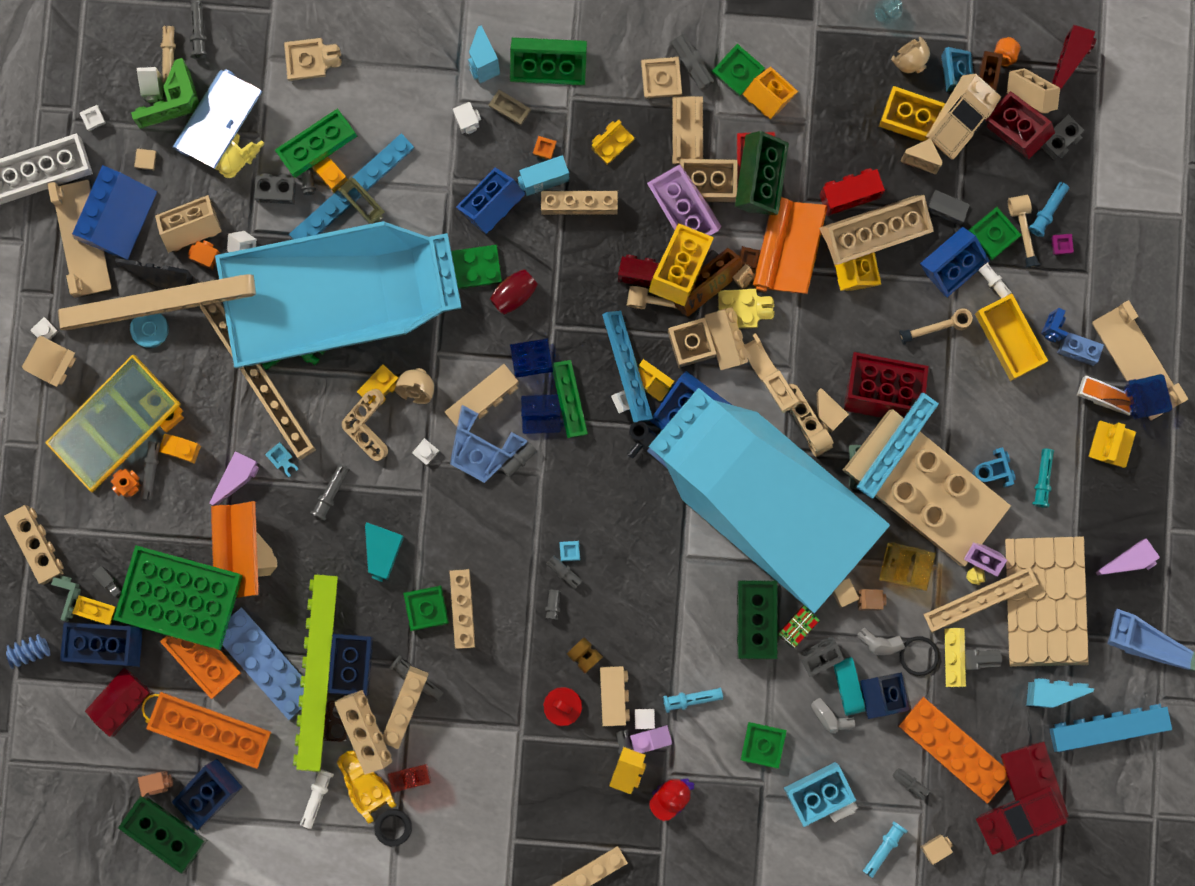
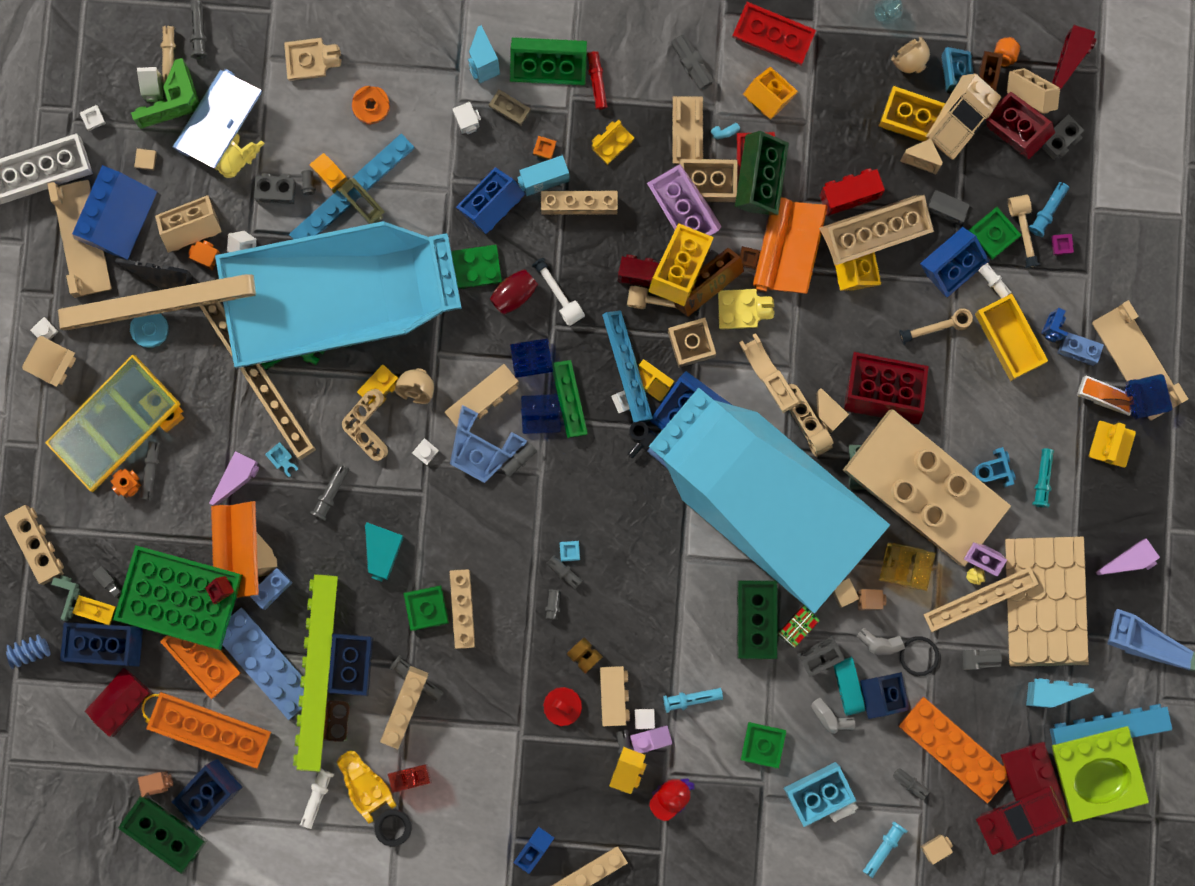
(179, 448): light orange slope -> none
(219, 589): none -> dark red slope
(271, 588): none -> medium blue brick
(316, 143): green plate -> none
(362, 741): tan brick -> none
(371, 94): none -> orange plate
(533, 850): none -> blue slope
(571, 311): none -> white piece
(595, 72): none -> red pin
(661, 77): tan plate -> none
(726, 338): tan brick -> none
(727, 132): none -> medium azure arm
(738, 70): green plate -> none
(744, 277): tan tile -> none
(774, 33): none -> red plate
(897, 445): medium azure tile -> none
(955, 657): light yellow plate -> none
(1100, 774): none -> lime piece

